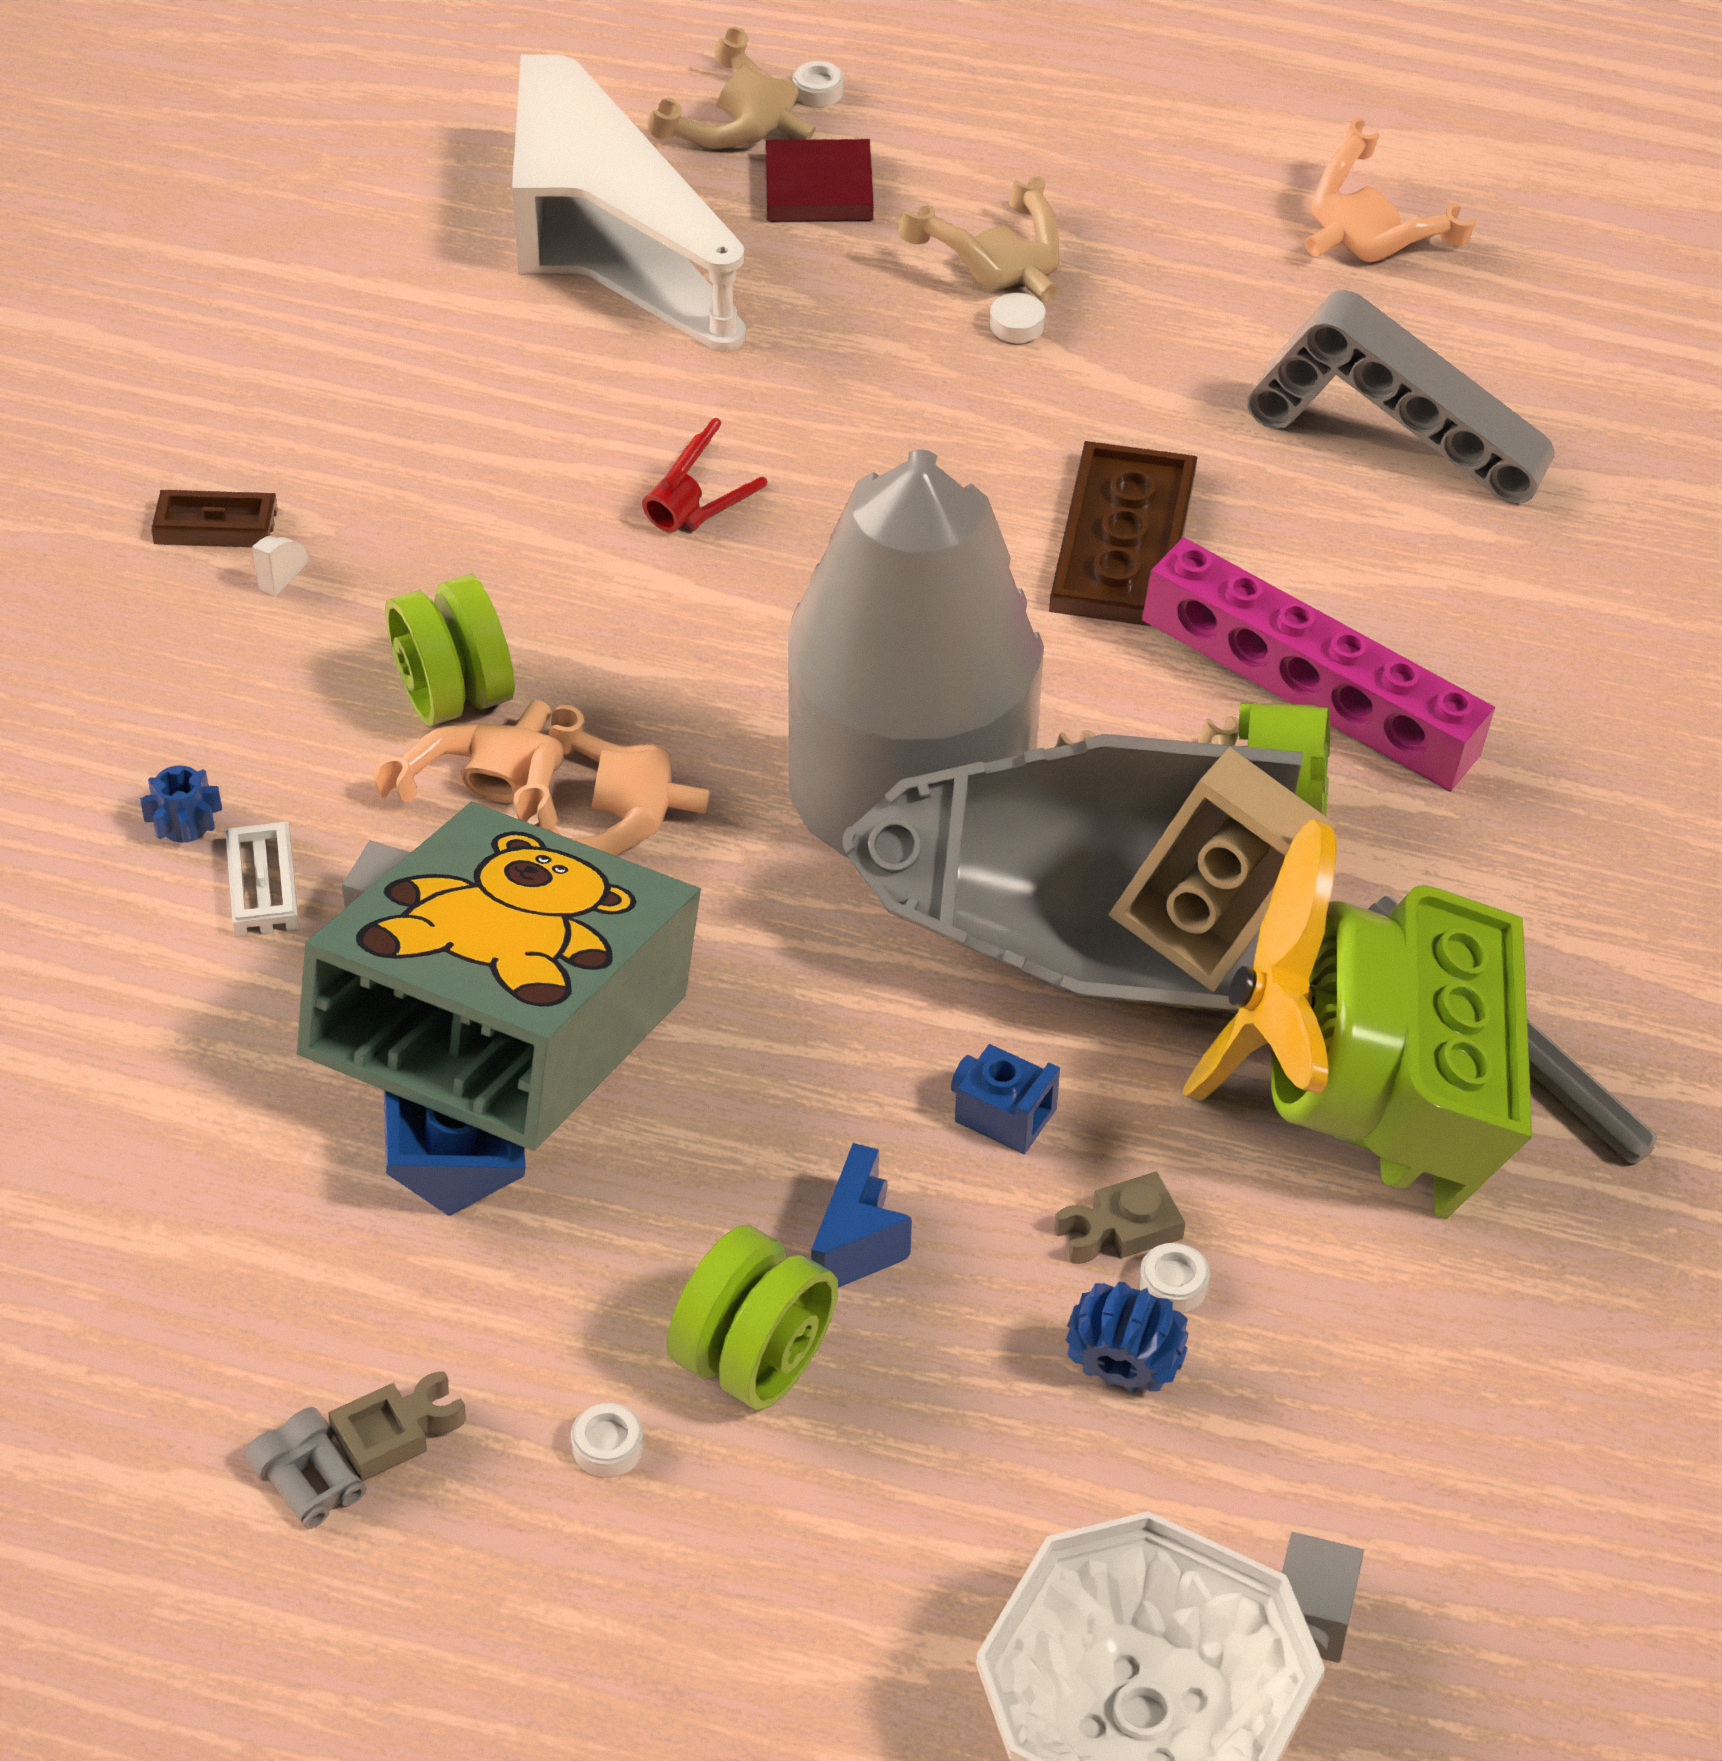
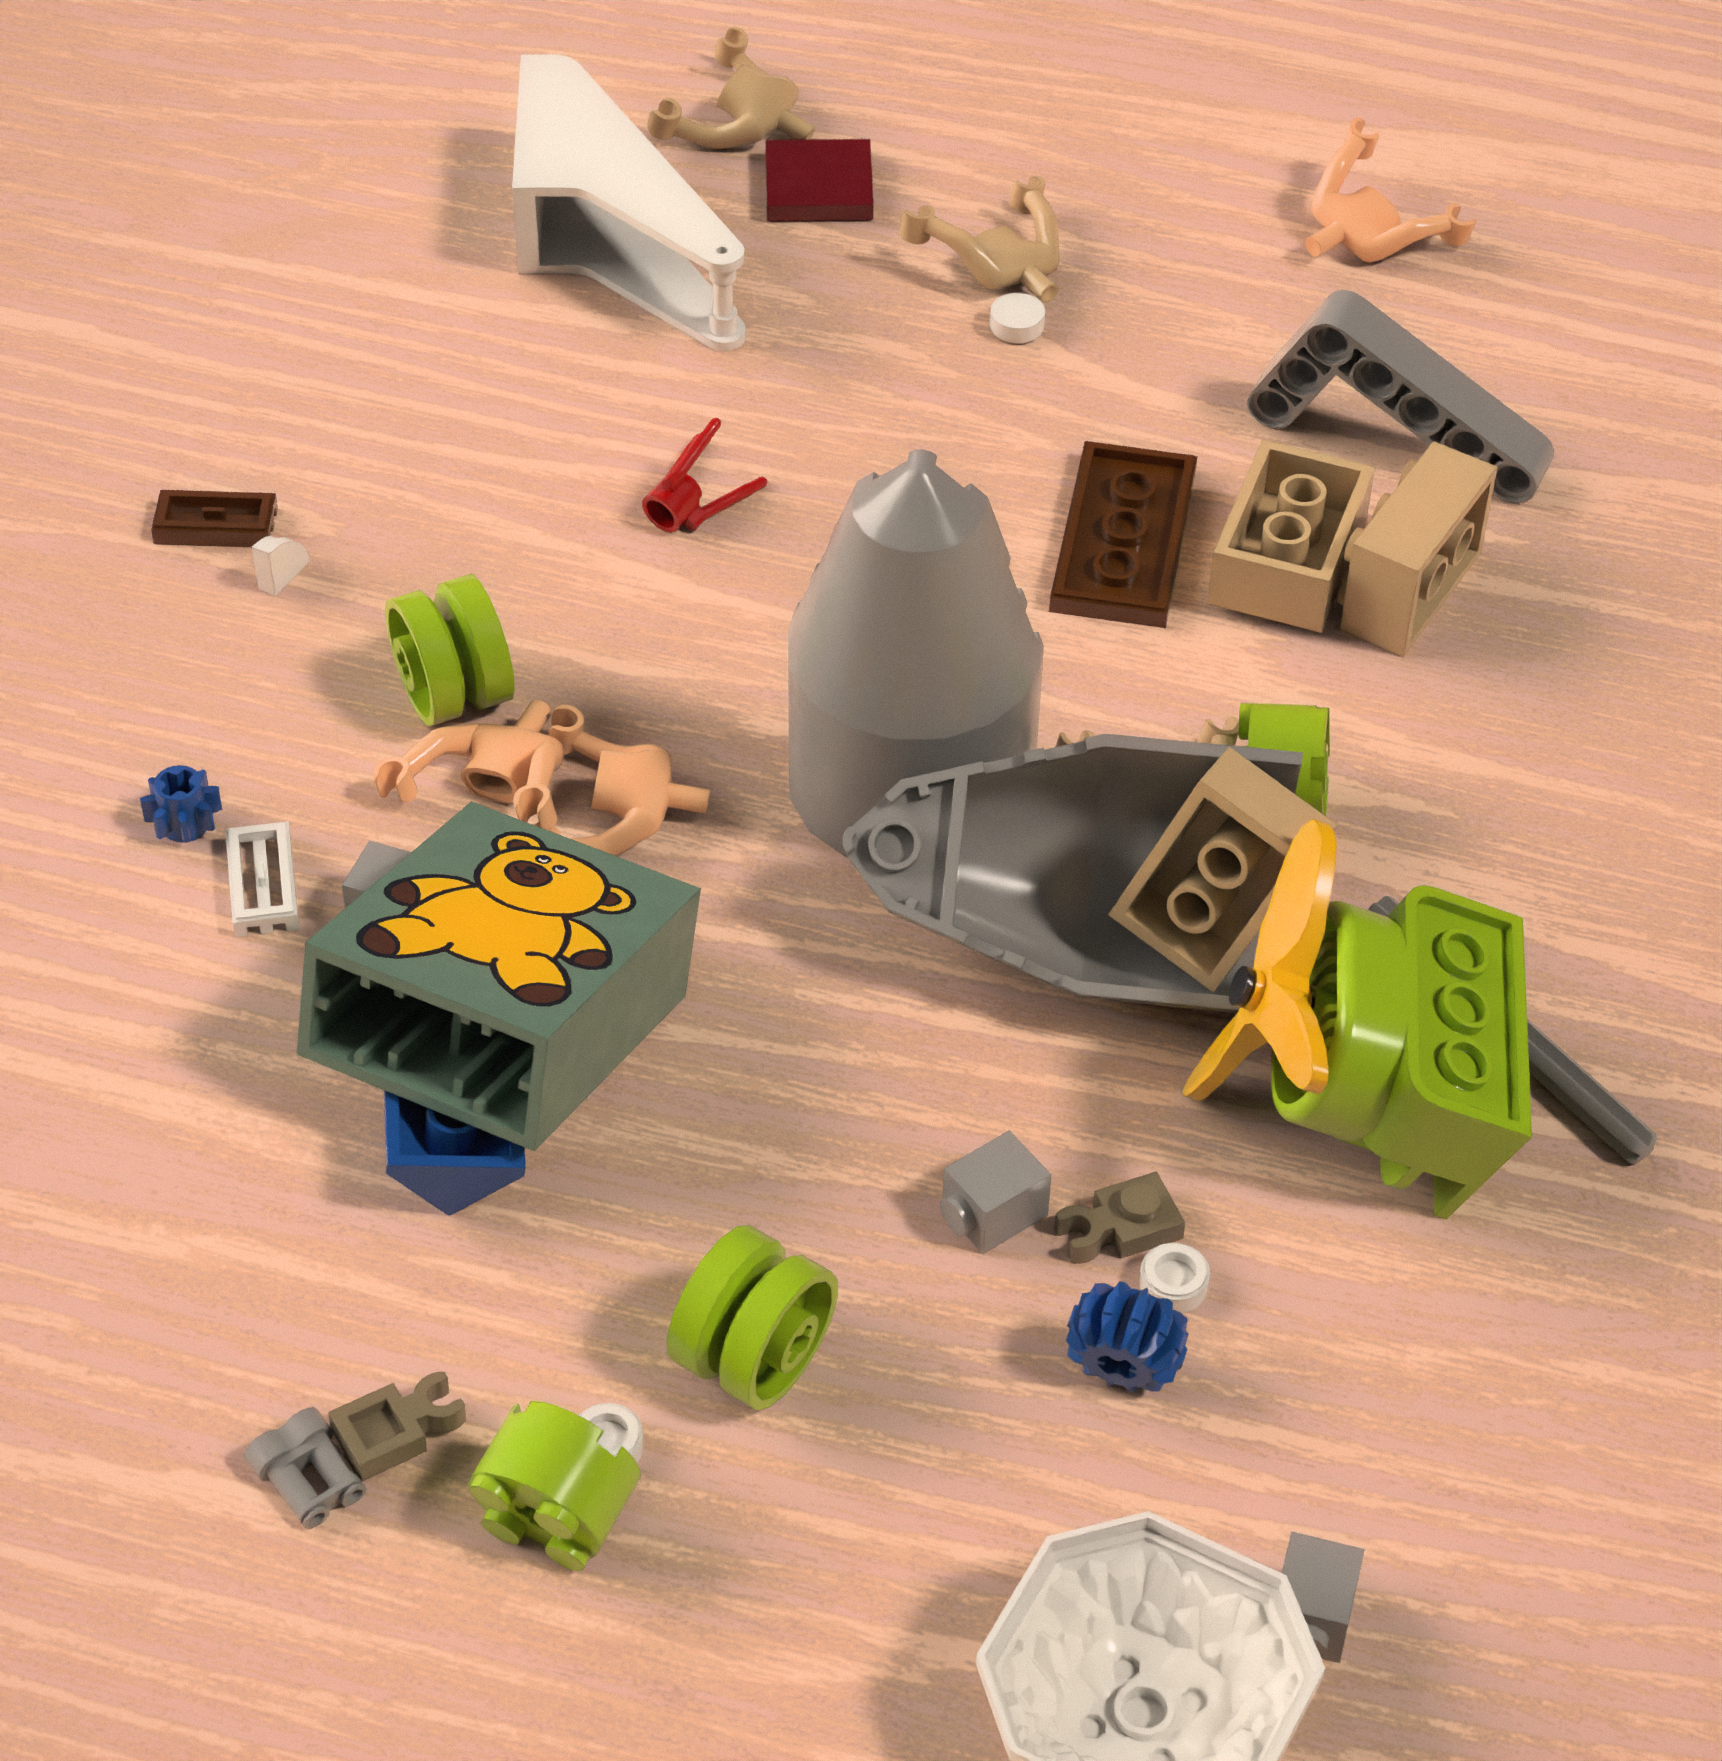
(552, 1483): none -> lime brick
(819, 83): white tile -> none
(856, 1230): blue slope -> none
(995, 1192): none -> light grey brick
(1005, 1096): blue brick -> none
(1290, 535): none -> tan brick
(1317, 662): dark pink brick -> none
(1416, 548): none -> tan brick

